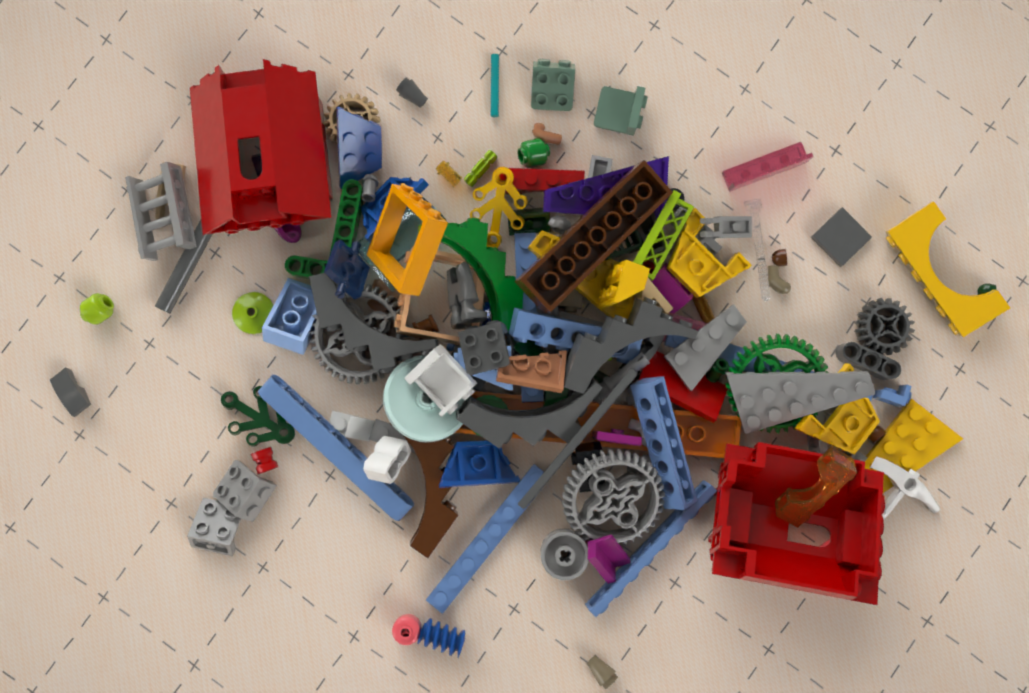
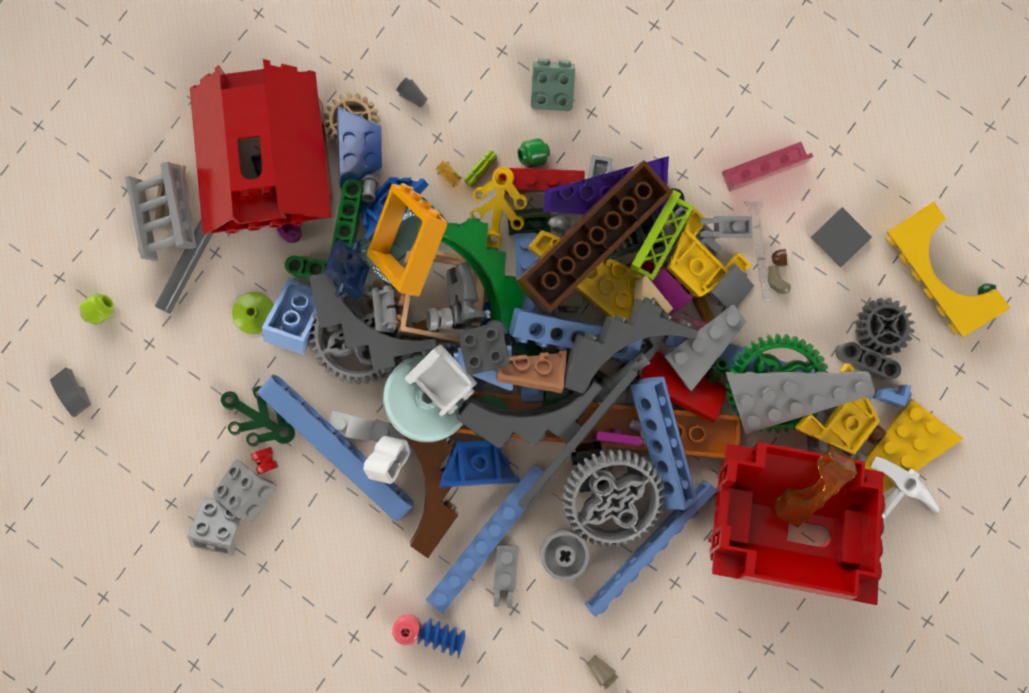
(384, 313): none -> light grey hinge
(439, 319): none -> light grey wheel
(494, 111): teal bar -> none
(505, 572): none -> light grey hinge
(546, 136): nougat arm -> none
(606, 555): magenta panel -> none
(620, 110): sand green bracket -> none
(622, 282): yellow slope -> none
(732, 287): none -> dark grey piece

